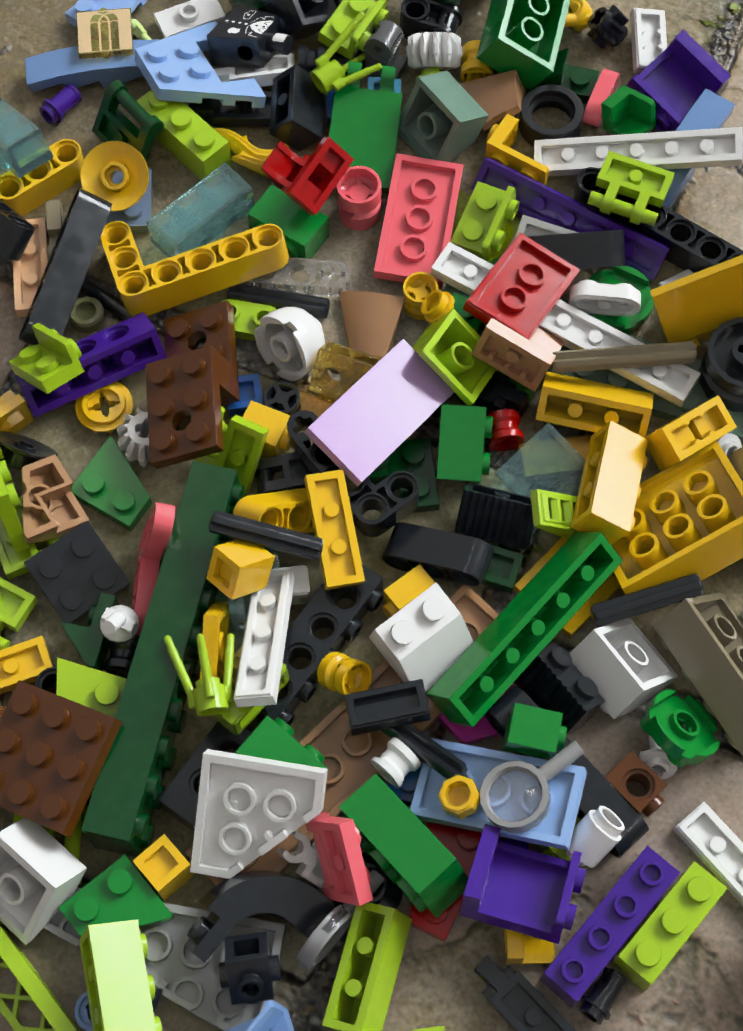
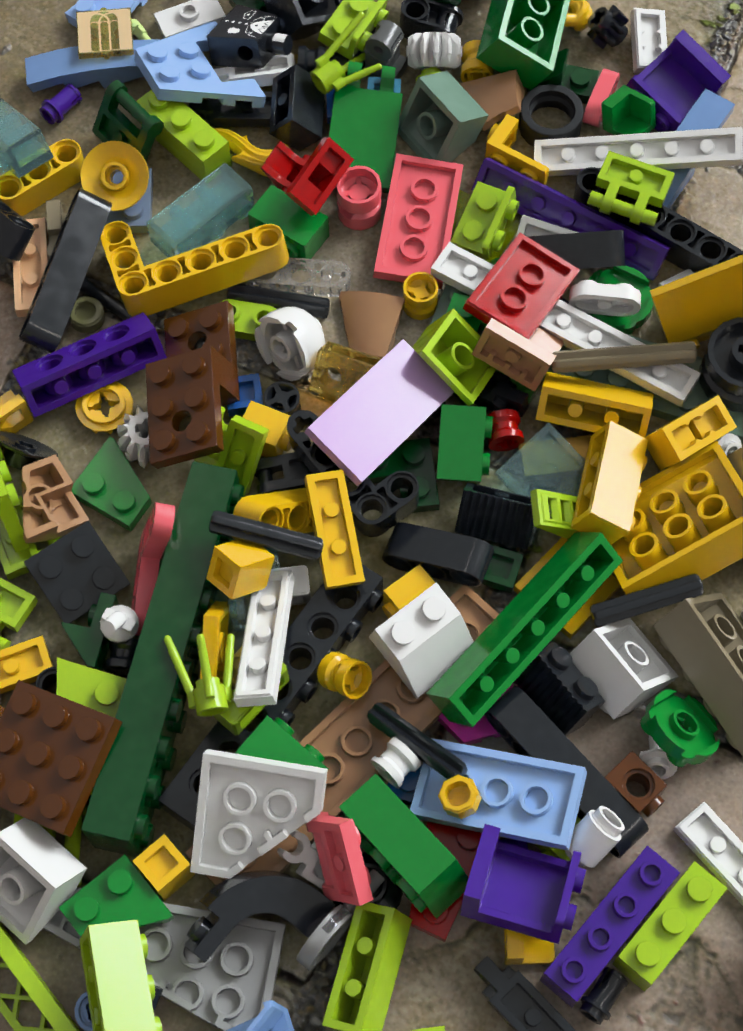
(49, 362): lime bracket -> none
(249, 968): black brick -> none
(387, 707): black tile -> none
(436, 305): yellow plate -> none
(518, 793): piece -> none
(534, 731): green brick -> none

